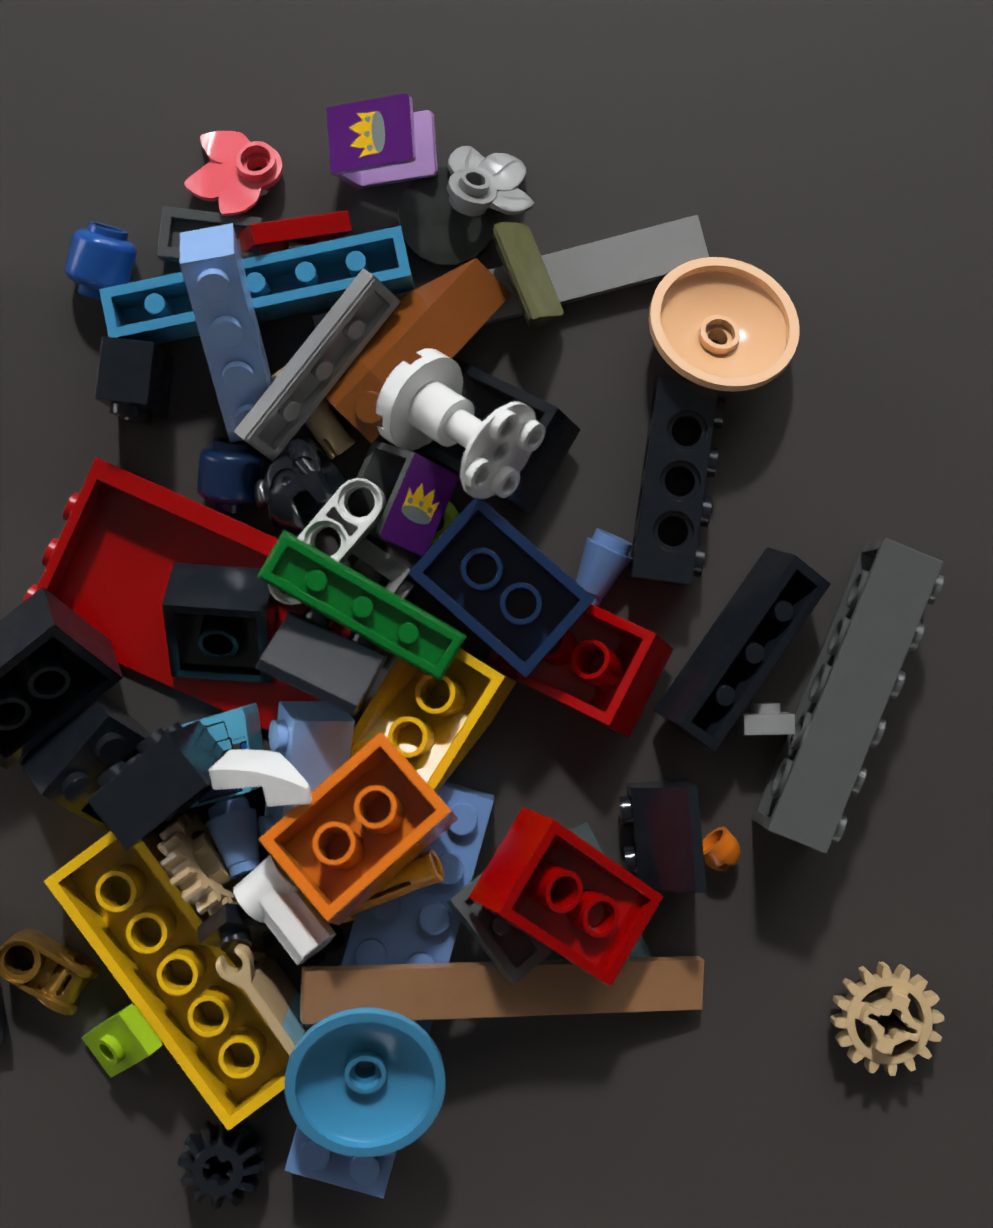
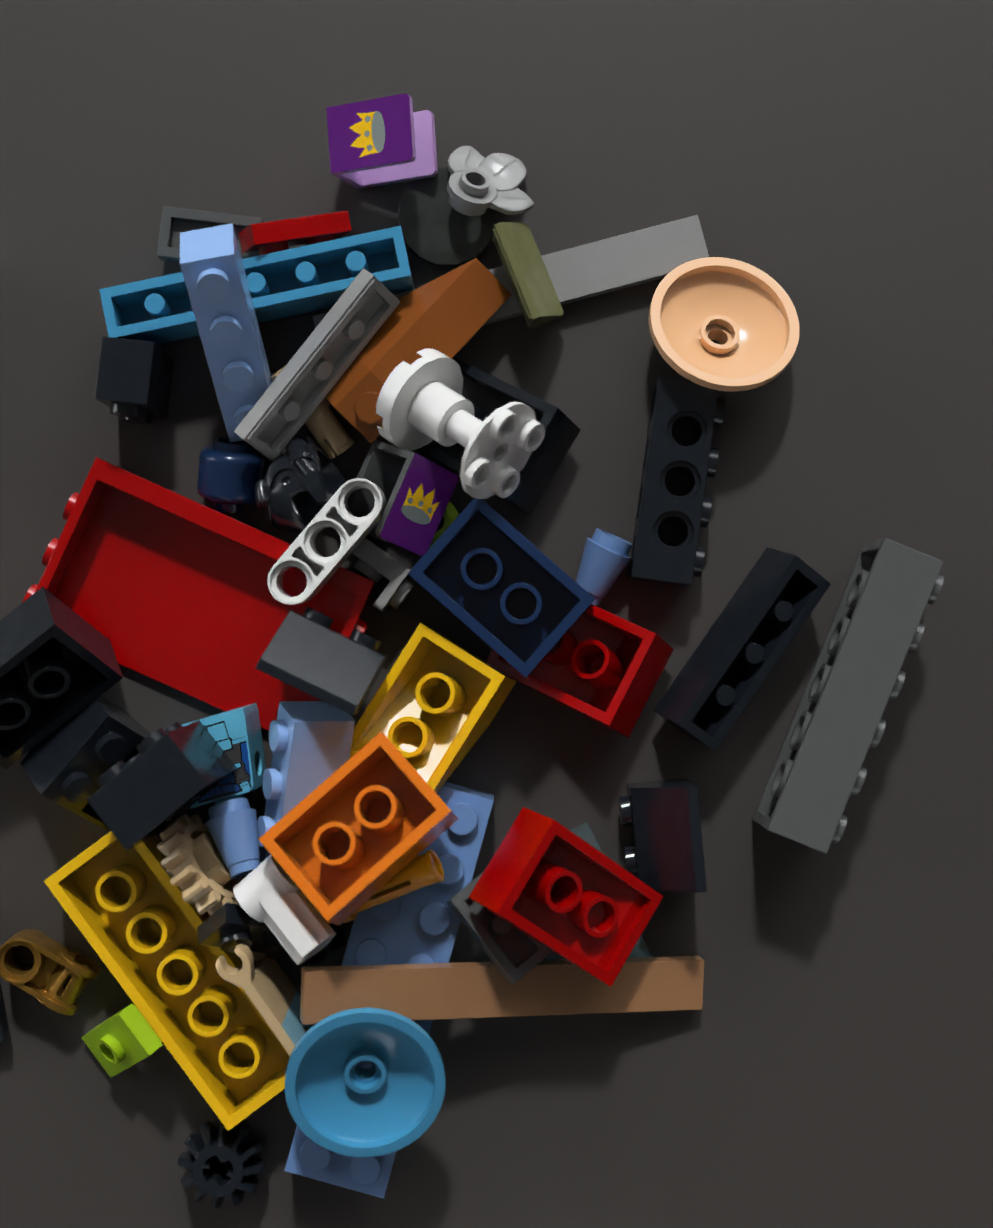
(100, 258): blue head -> none
(218, 622): black slope -> none
(230, 171): coral plate -> none
(260, 768): white slope -> none
(361, 605): green tile -> none
(721, 849): orange hinge -> none
(766, 720): light grey plate -> none
(883, 1038): tan gear -> none

